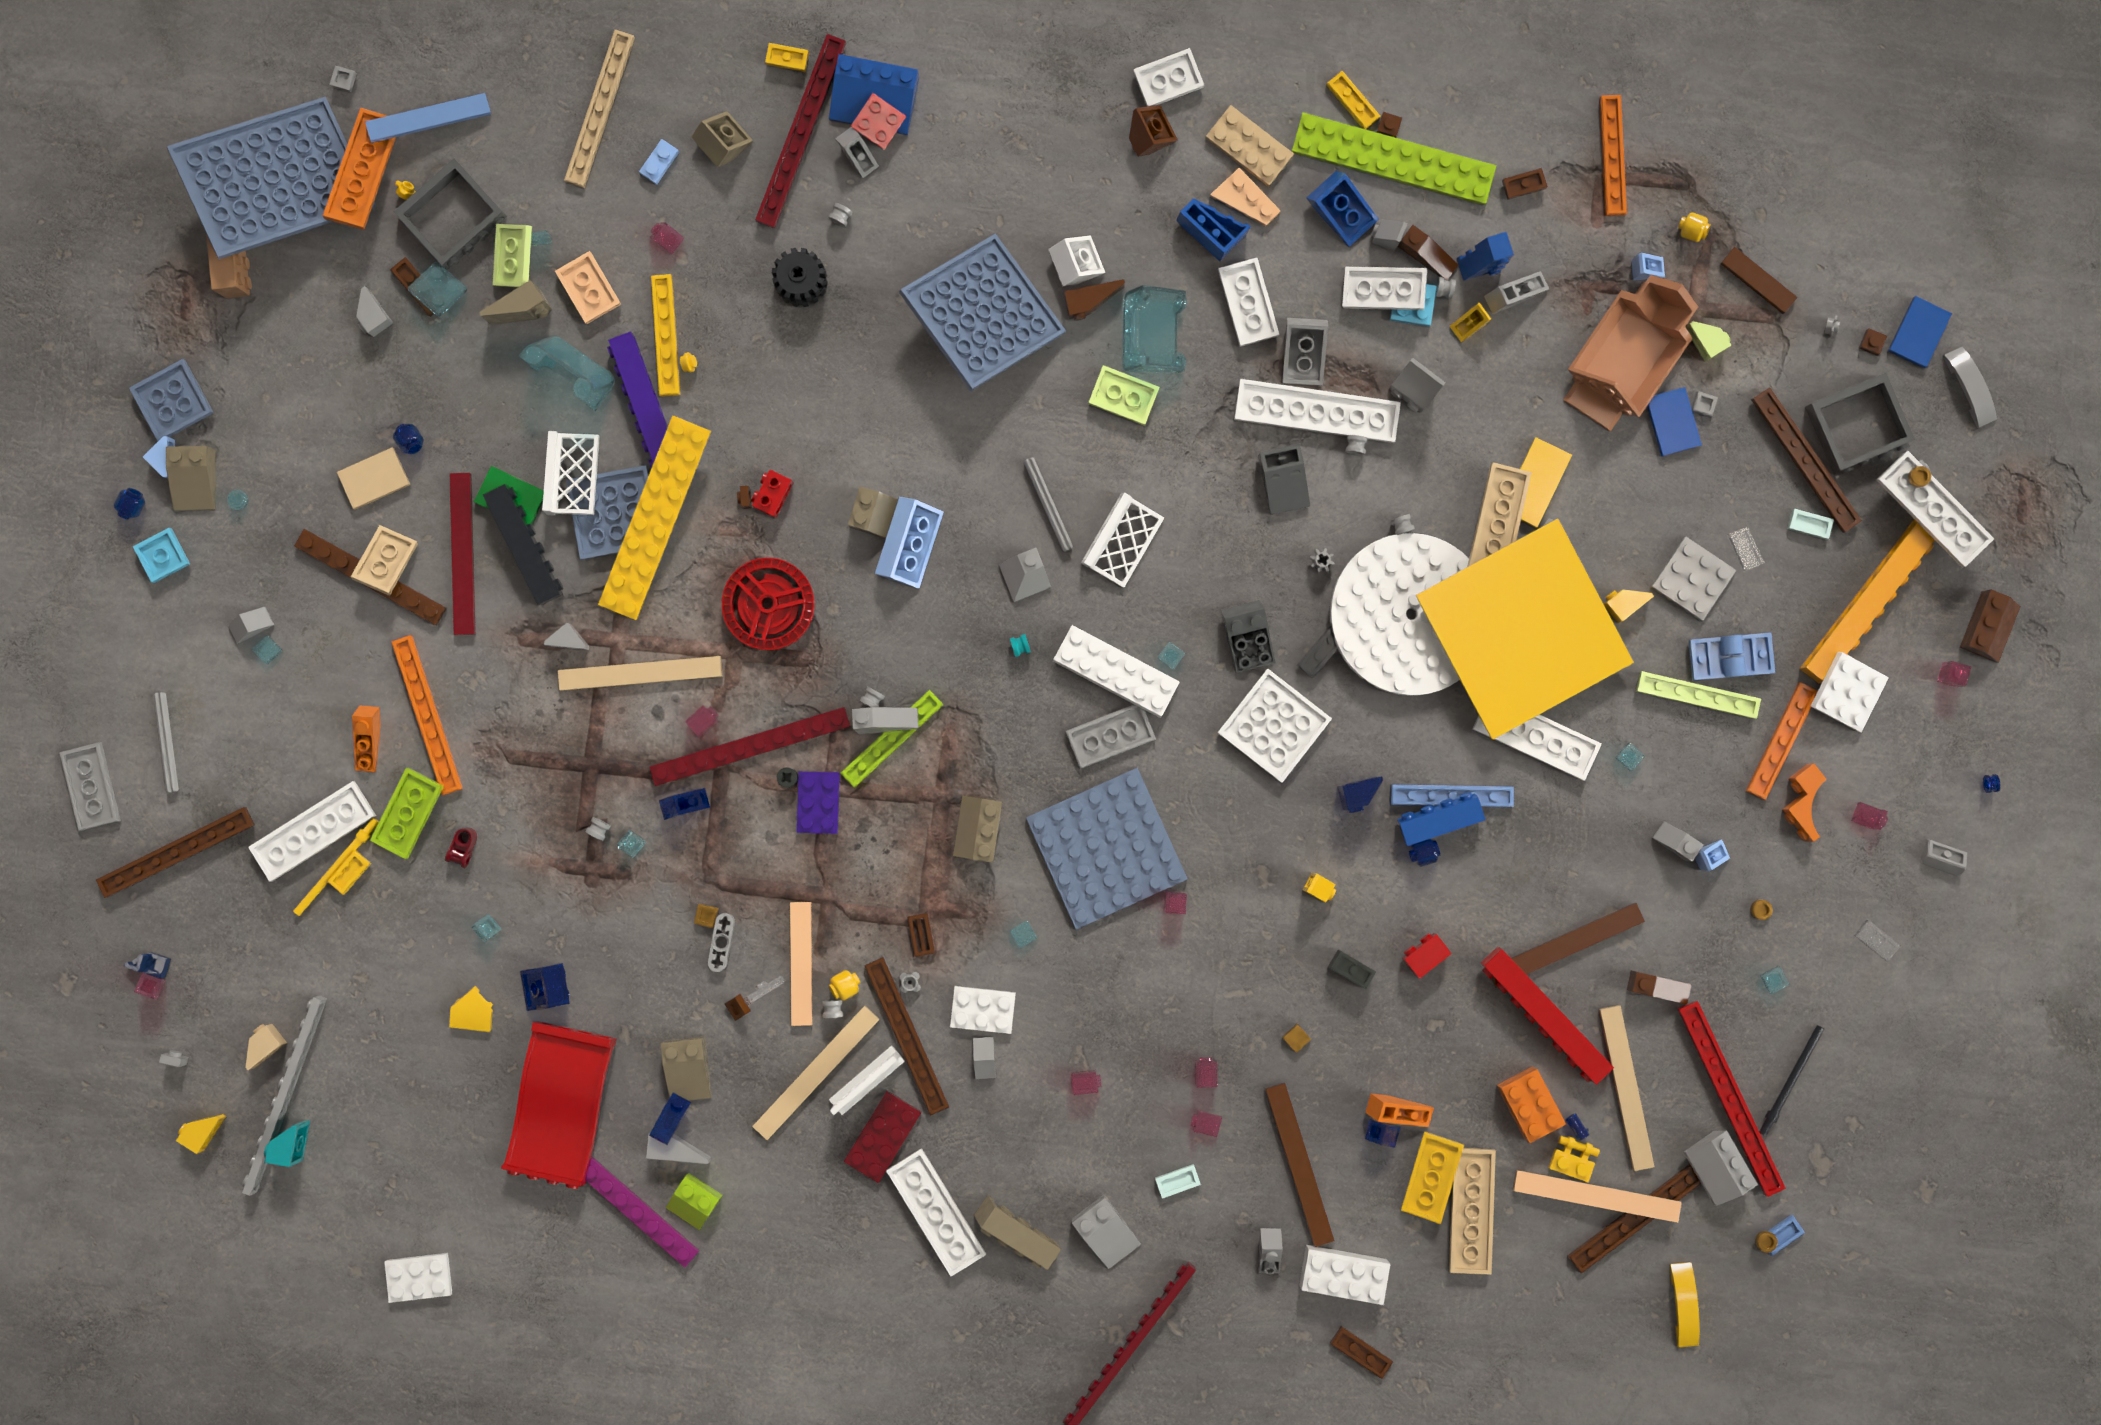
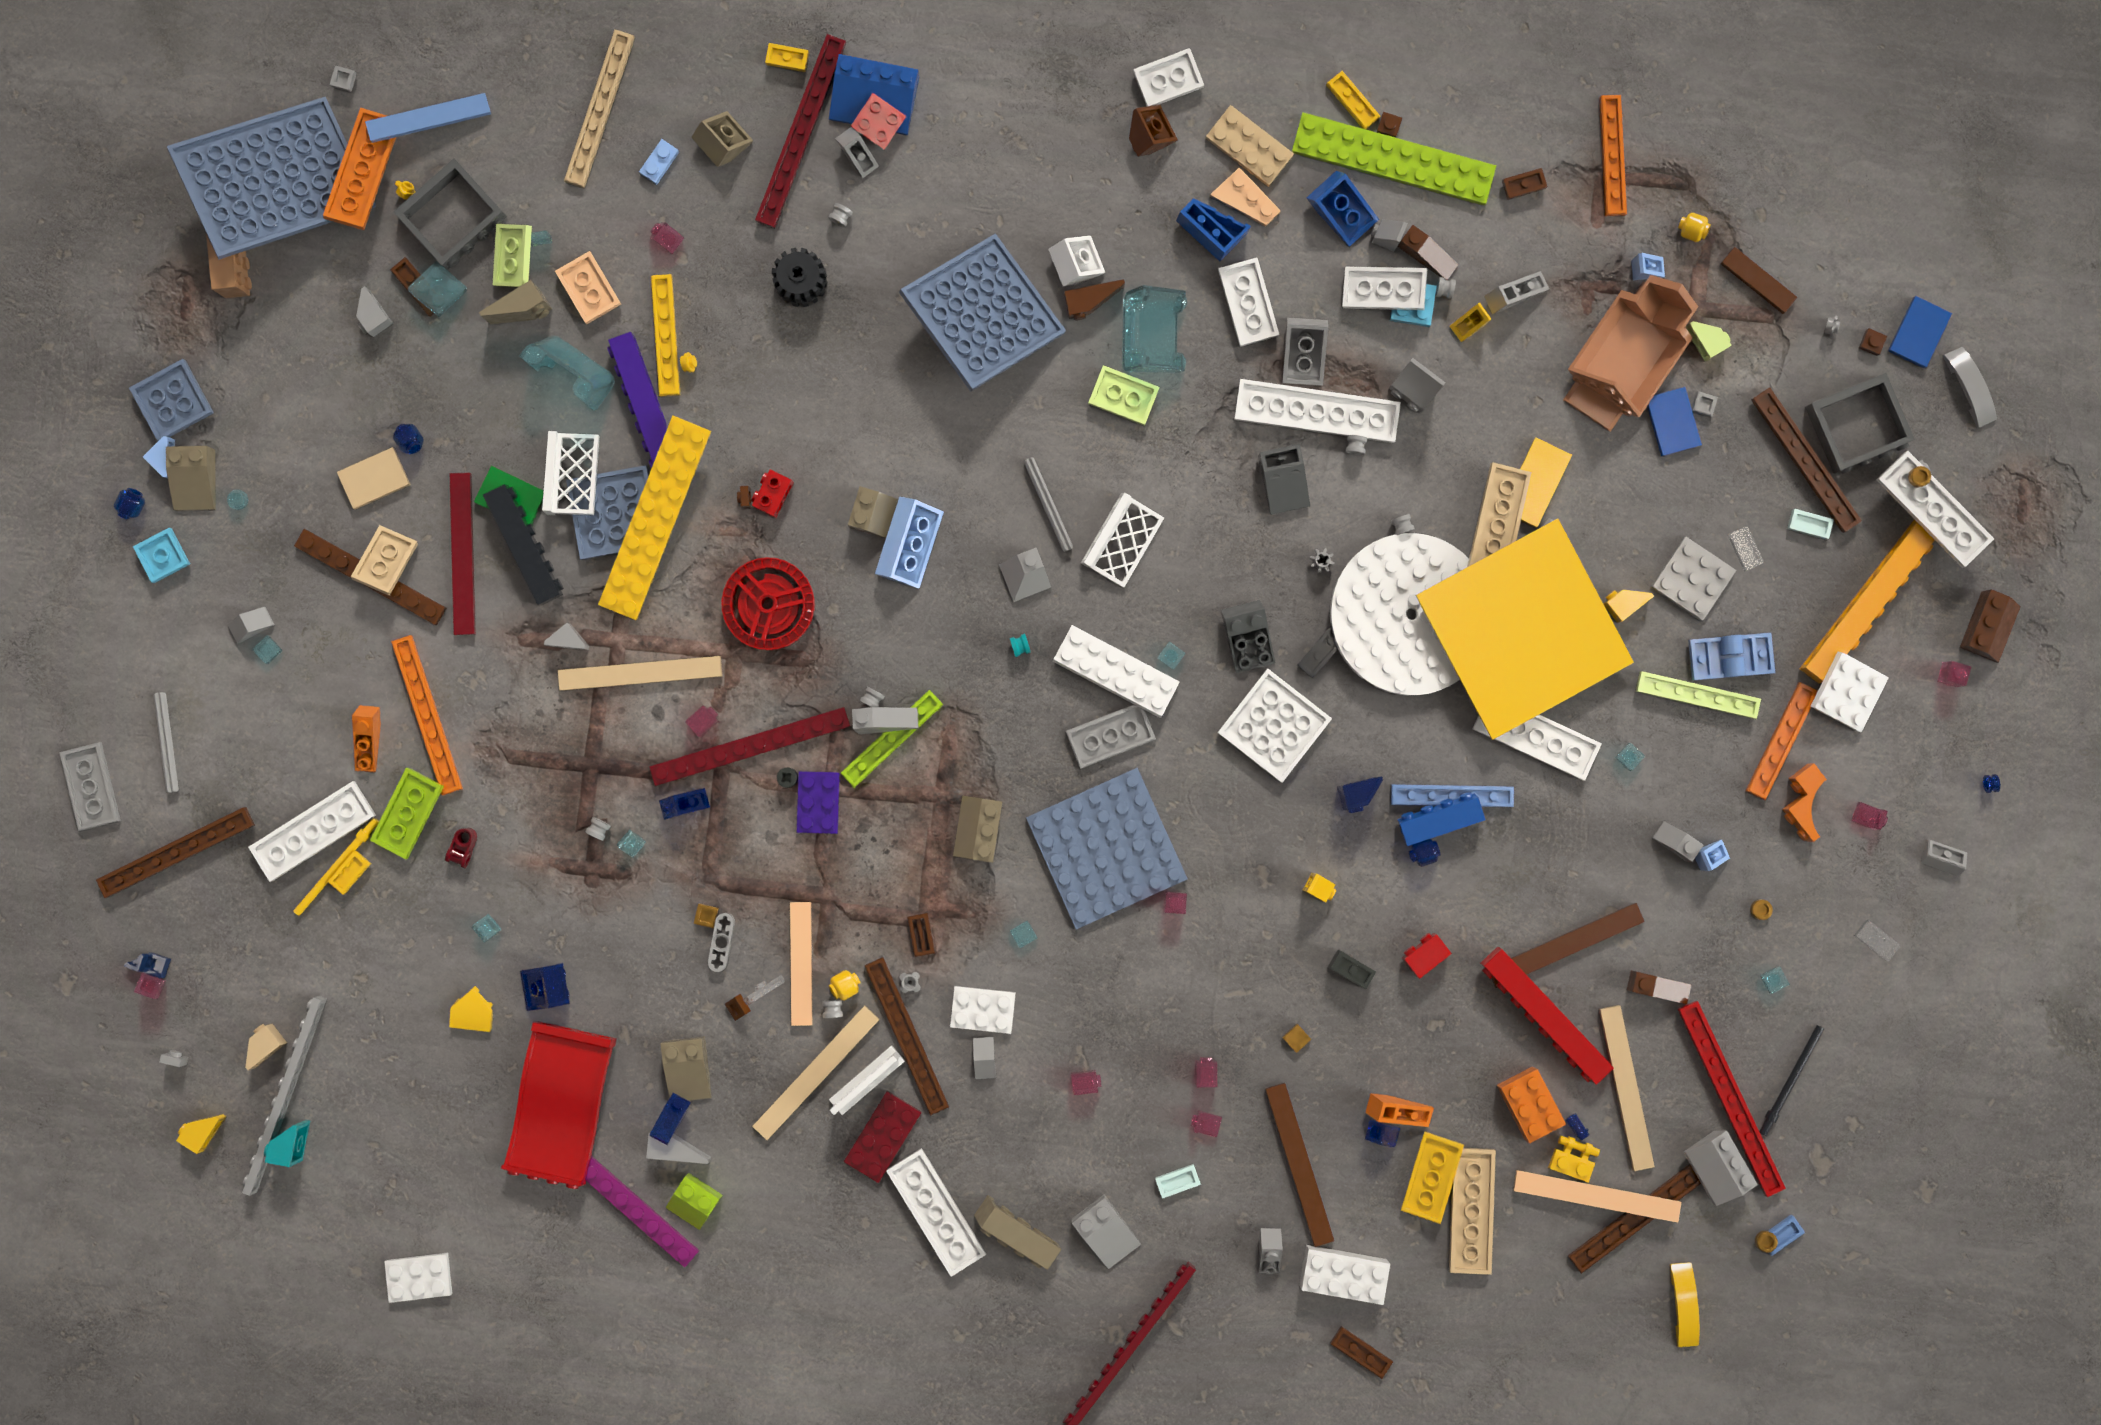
(1489, 257): blue wedge -> none

